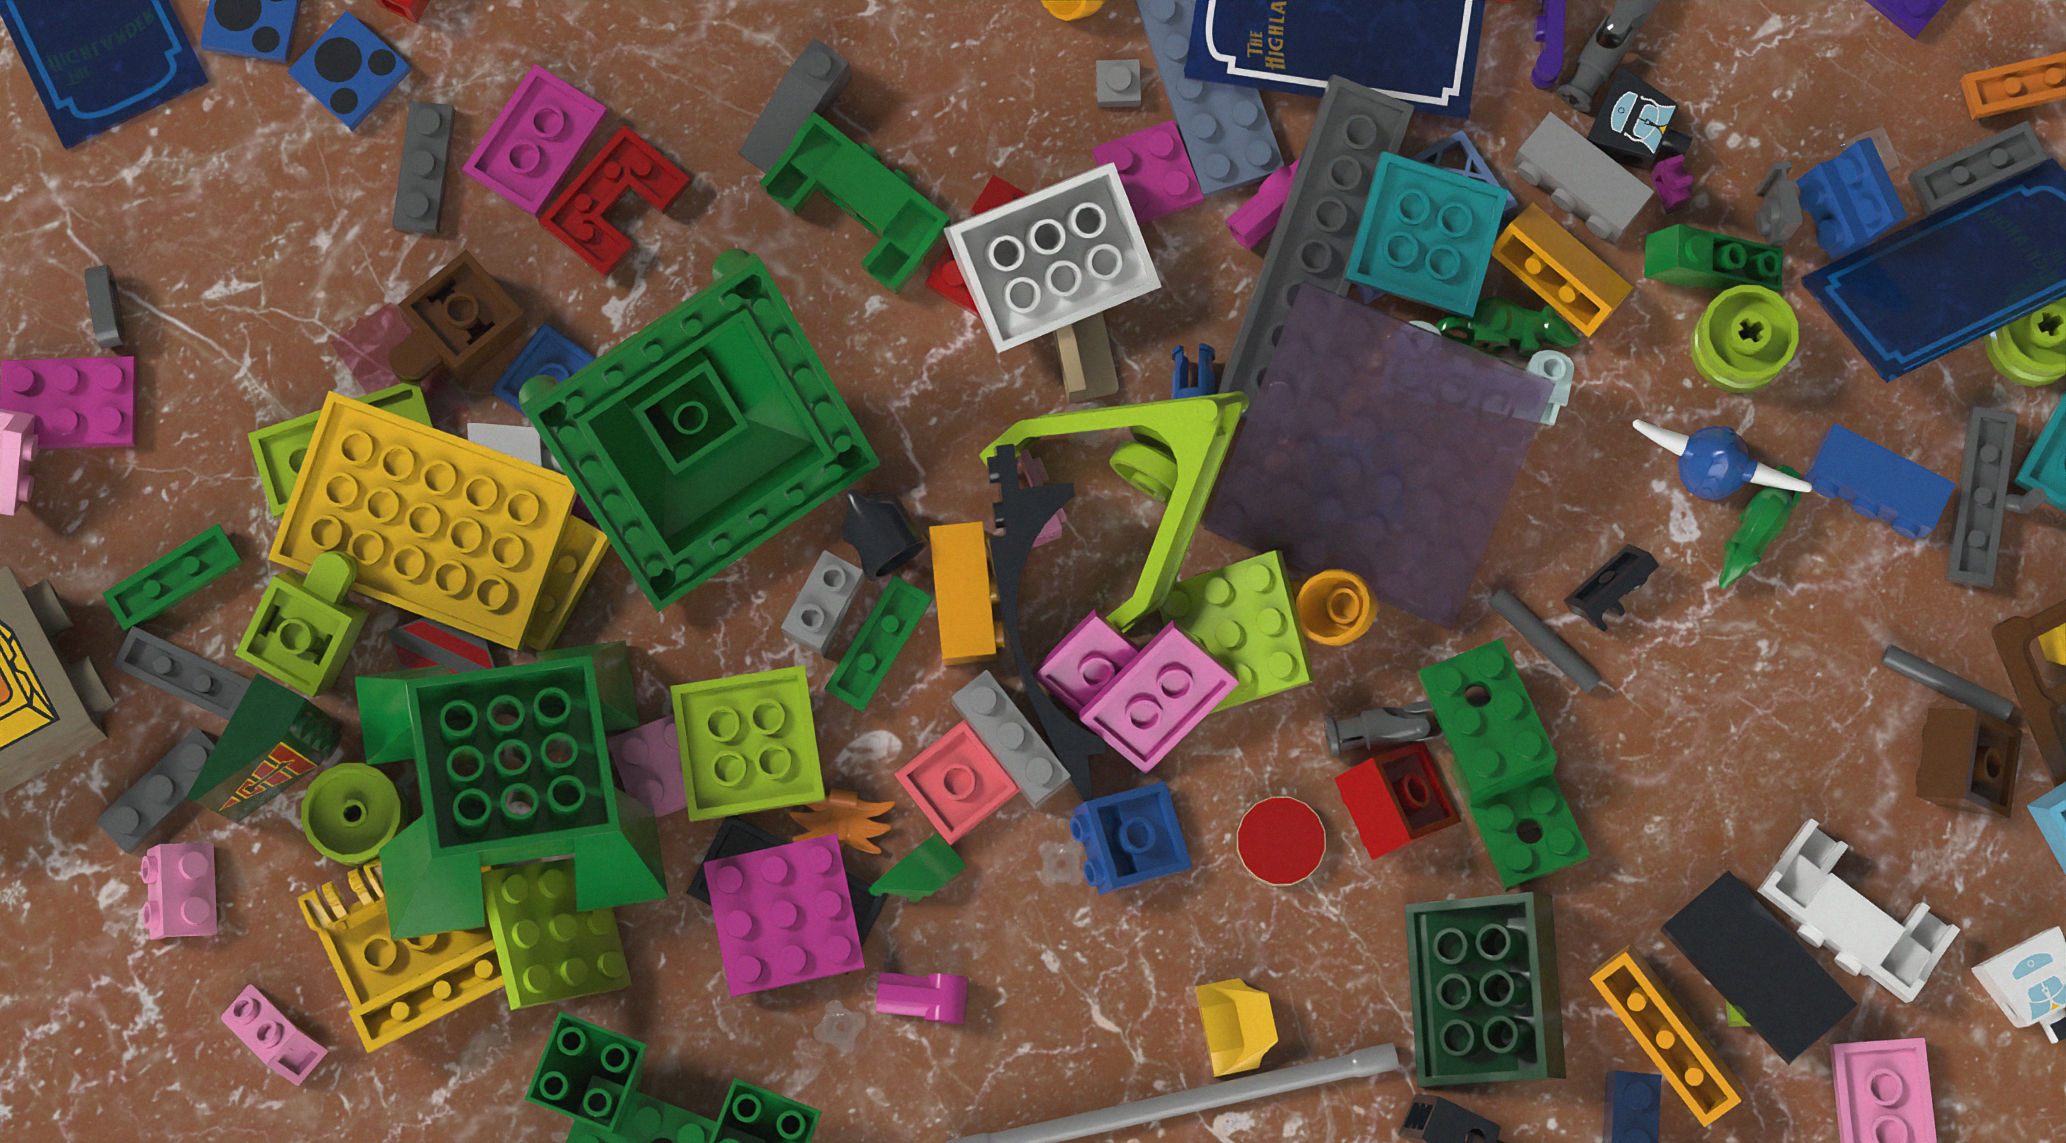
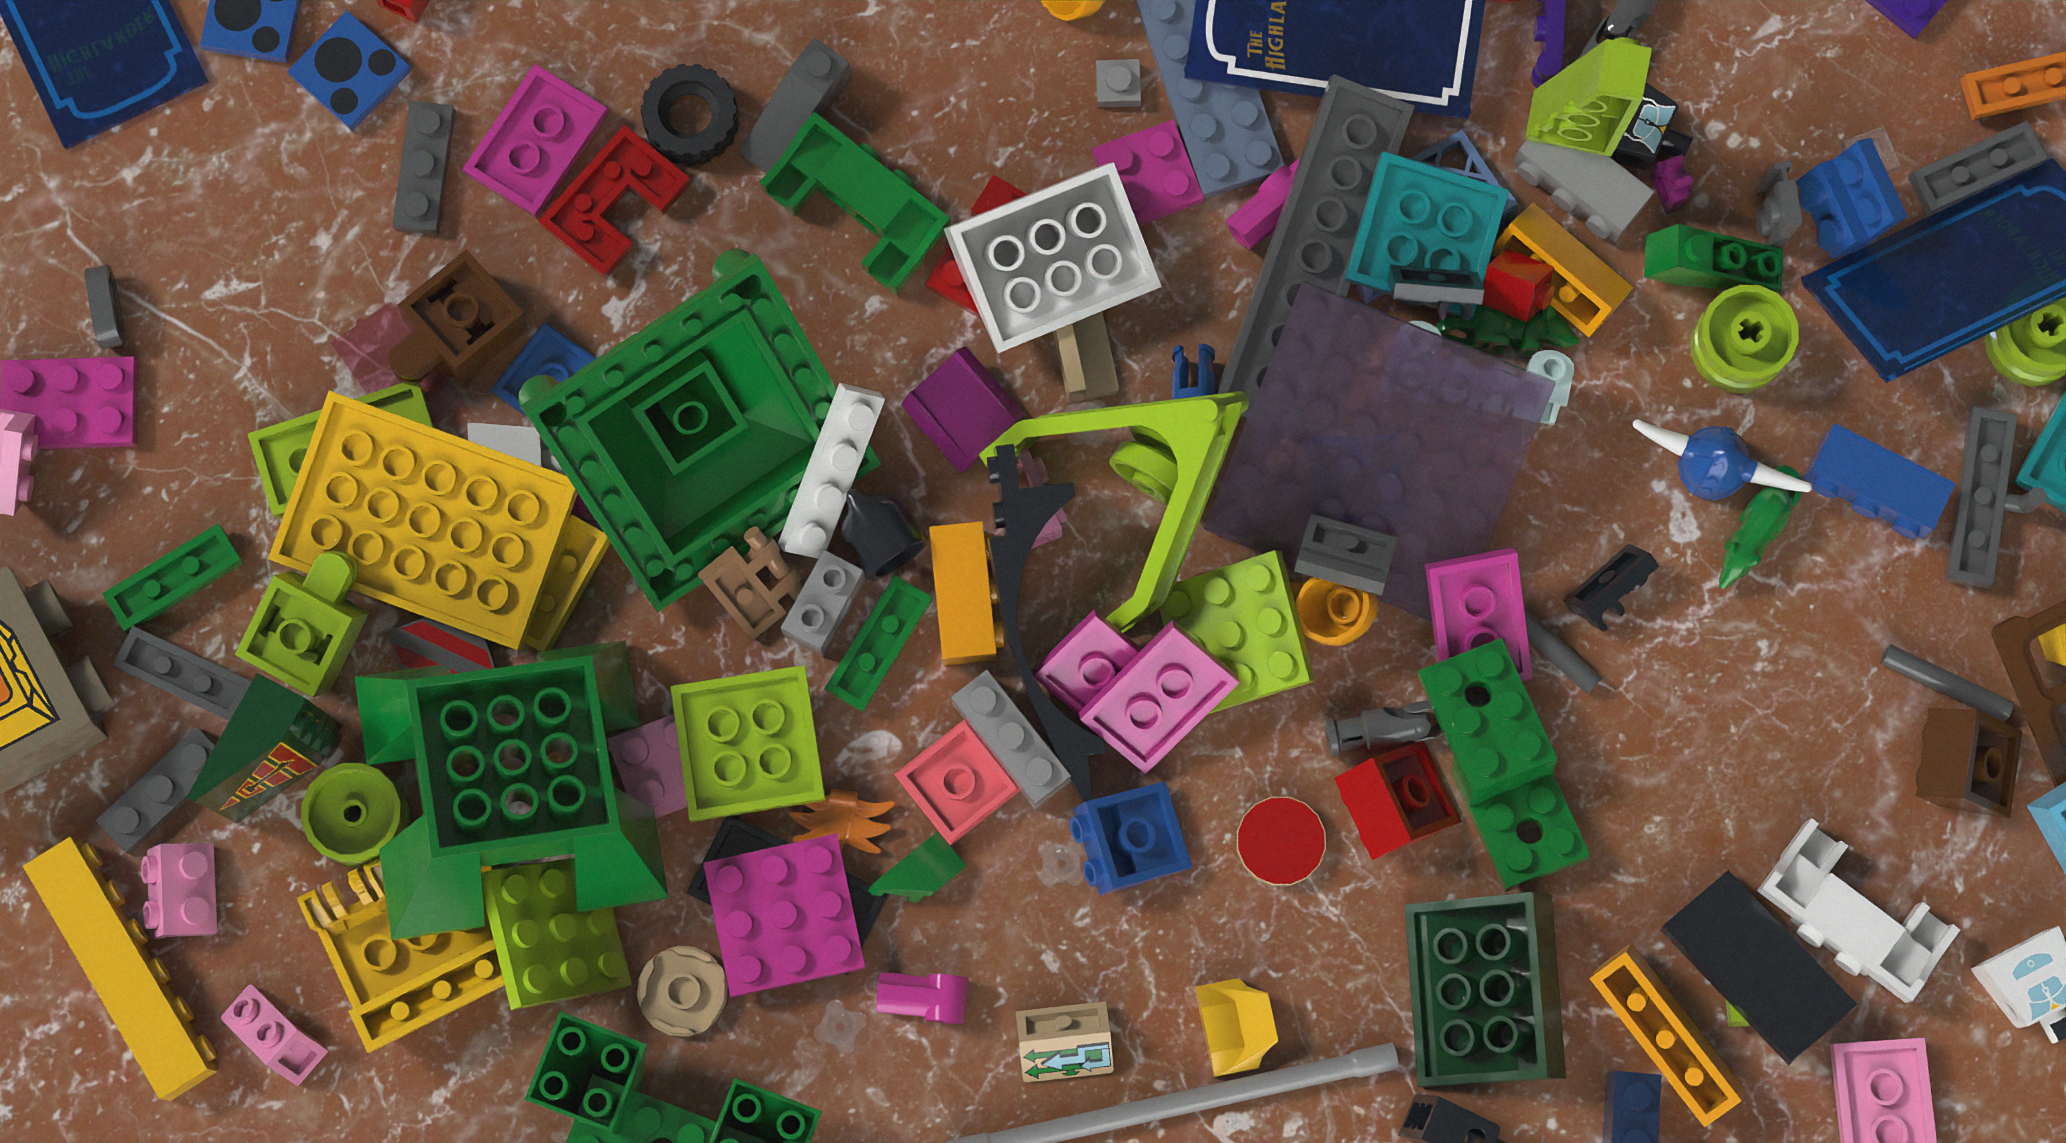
(121, 968): none -> yellow brick
(682, 991): none -> tan tile
(690, 81): none -> black tyre
(742, 592): none -> medium nougat plate
(831, 470): none -> white plate
(962, 409): none -> magenta slope
(1064, 1041): none -> panel
(1346, 554): none -> dark grey plate
(1439, 286): none -> black plate
(1477, 603): none -> dark pink plate
(1518, 285): none -> red brick
(1591, 98): none -> lime wedge

